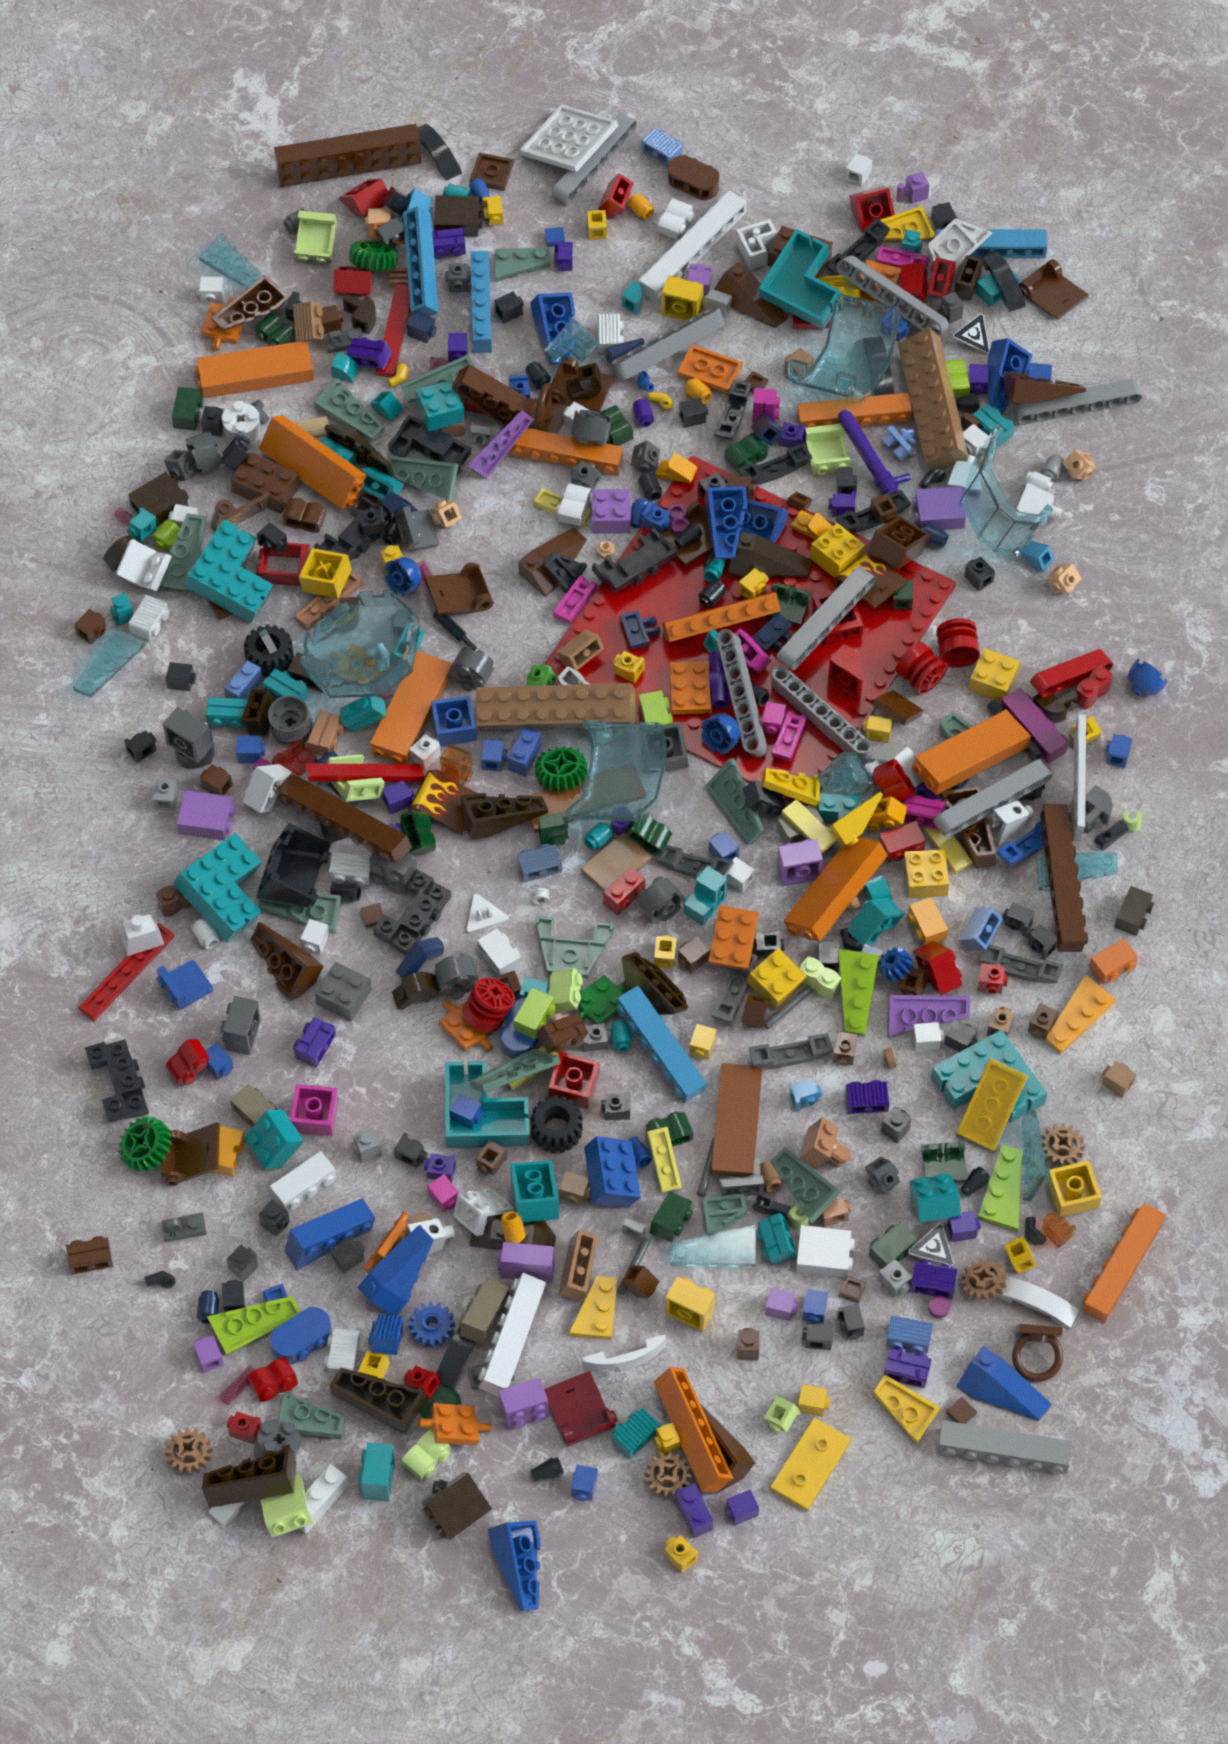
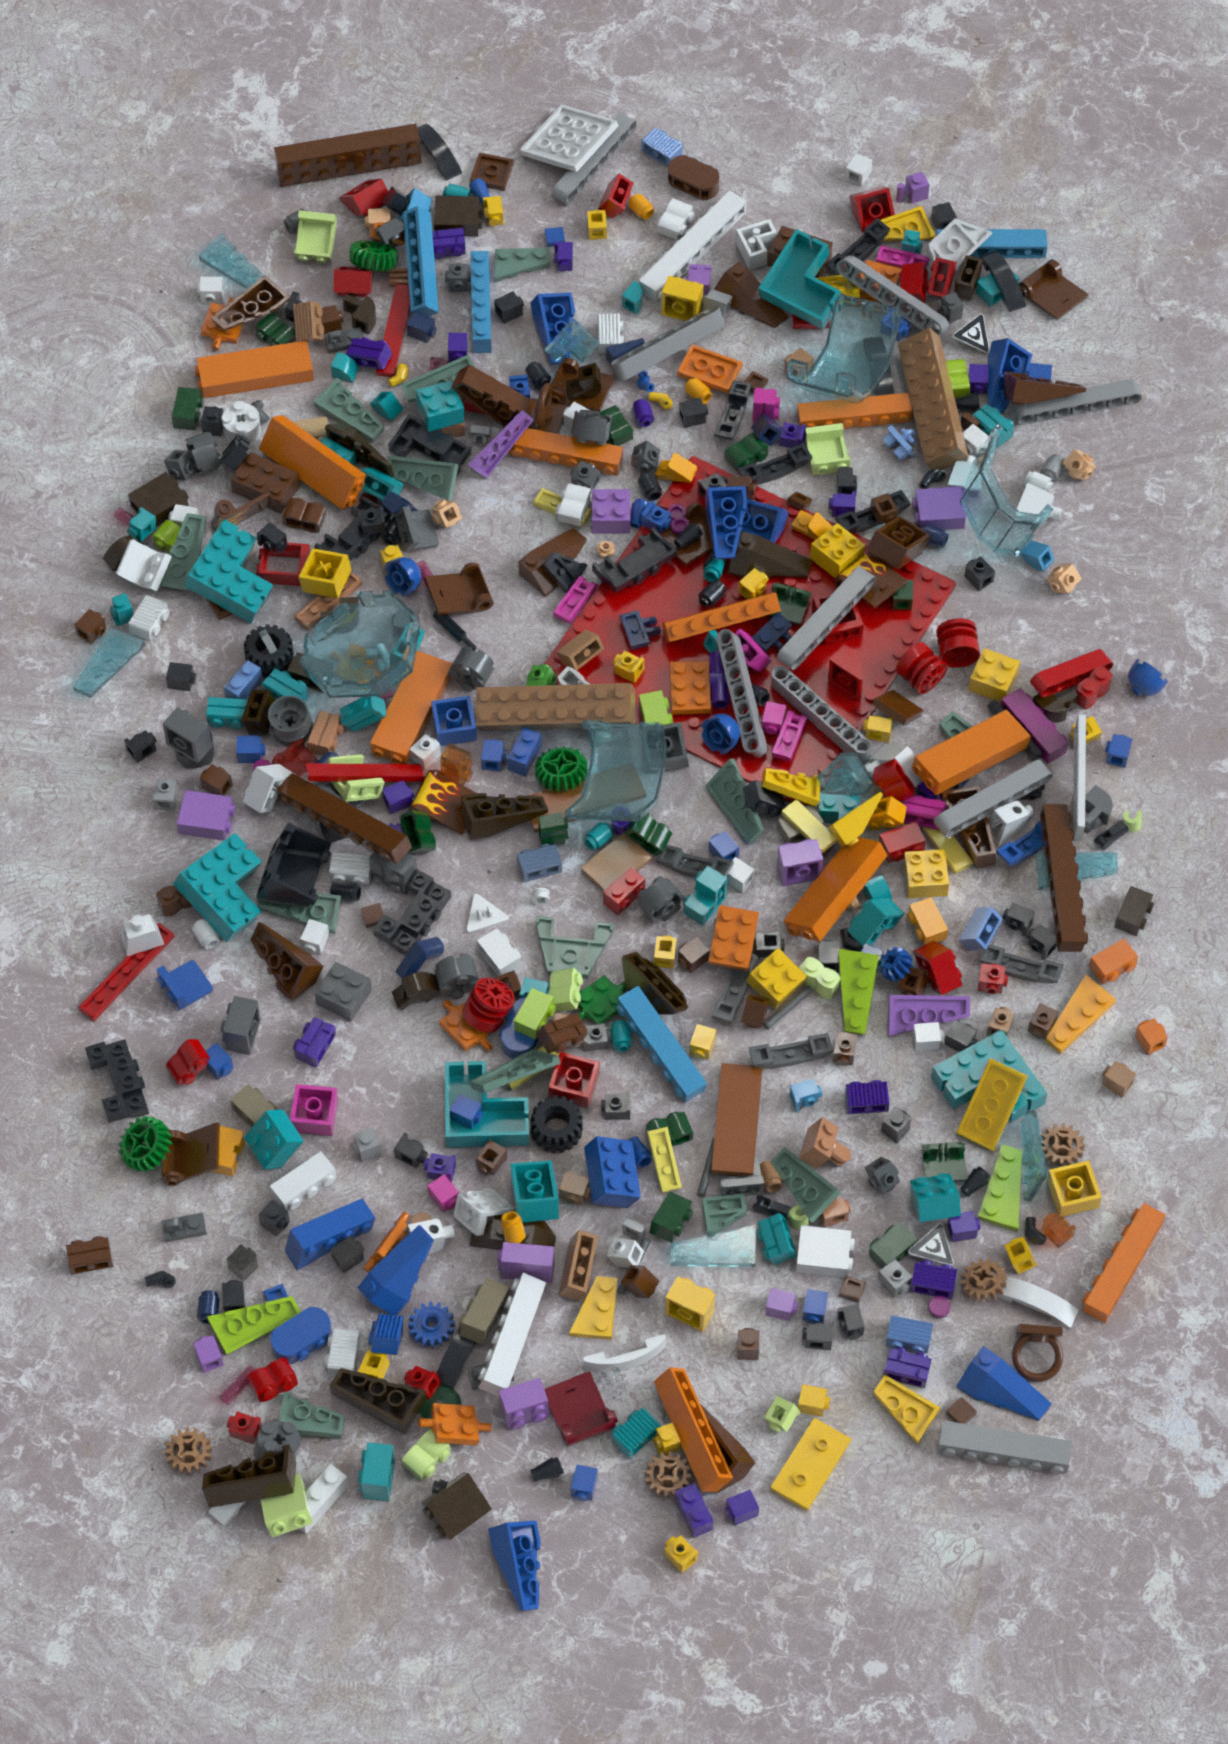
(625, 1252): none -> white brick
(882, 477): dark purple cylinder -> none
(889, 1058): medium nougat tile -> none
(1151, 1035): none -> orange brick

